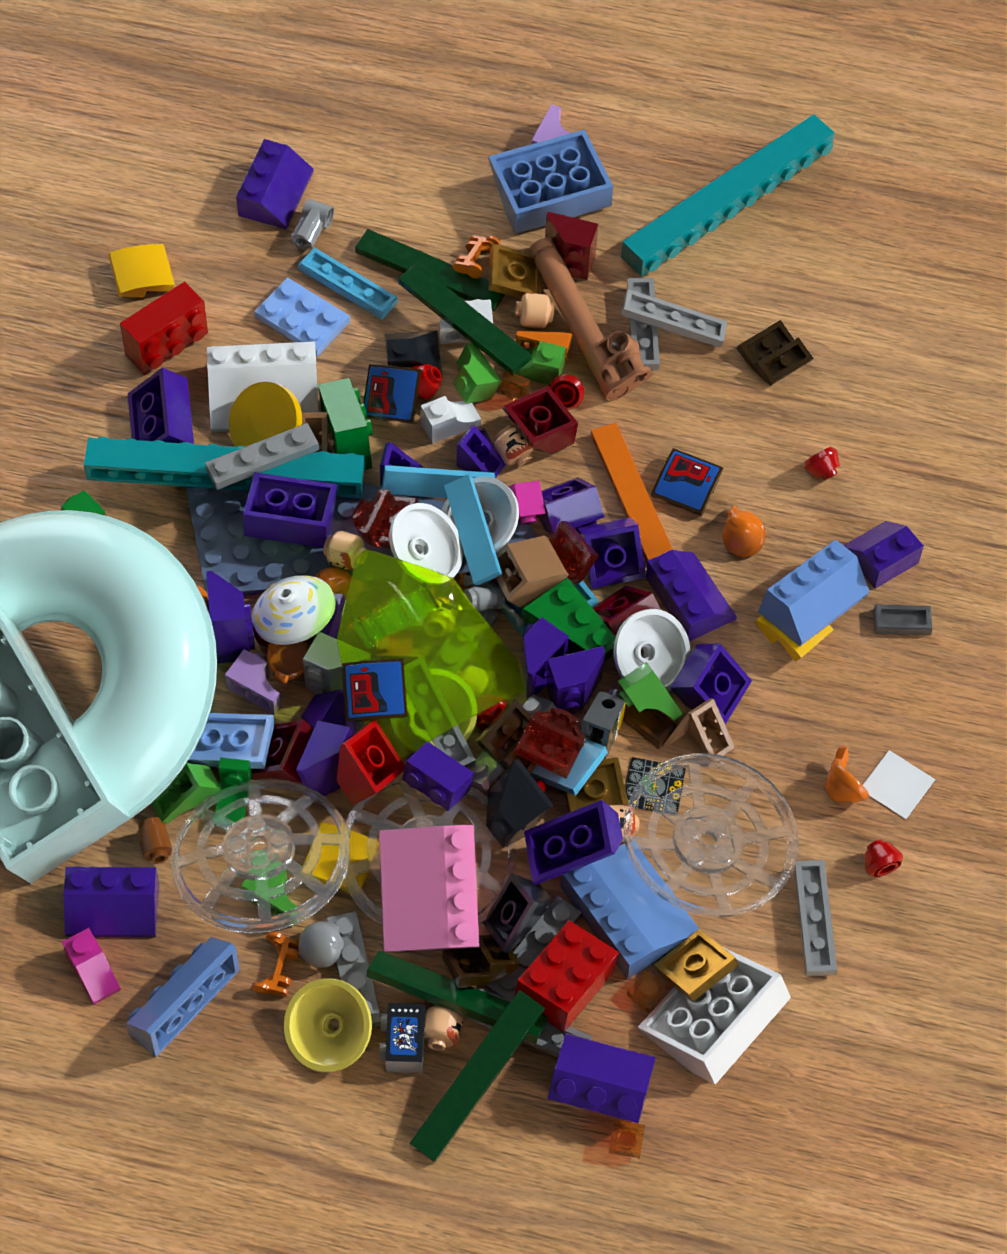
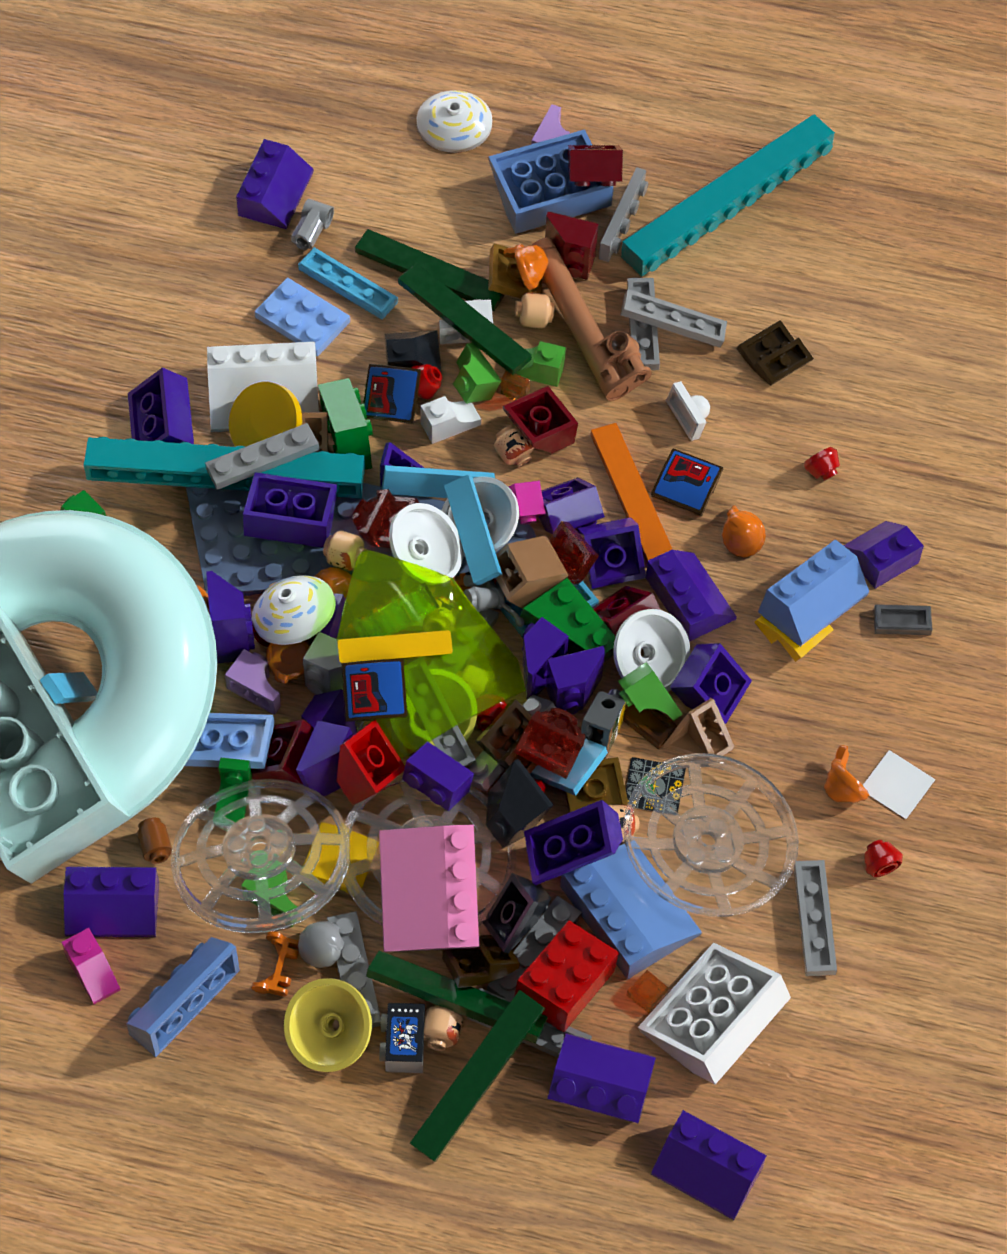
(68, 687): none -> medium azure tile
(141, 270): yellow slope -> none
(164, 328): red brick -> none
(186, 792): bright green arch -> none
(395, 646): none -> yellow sticker
(454, 121): none -> white dish
(475, 246): orange piece -> none
(477, 452): dark purple slope -> none
(530, 263): none -> orange hat
(556, 338): orange slope -> none
(568, 390): red cone -> none
(595, 164): none -> dark red slope
(620, 221): none -> light grey plate
(626, 1138): clear orange plate -> none
(688, 410): none -> white tile
(696, 965): pearl gold plate -> none
(708, 1165): none -> dark purple slope

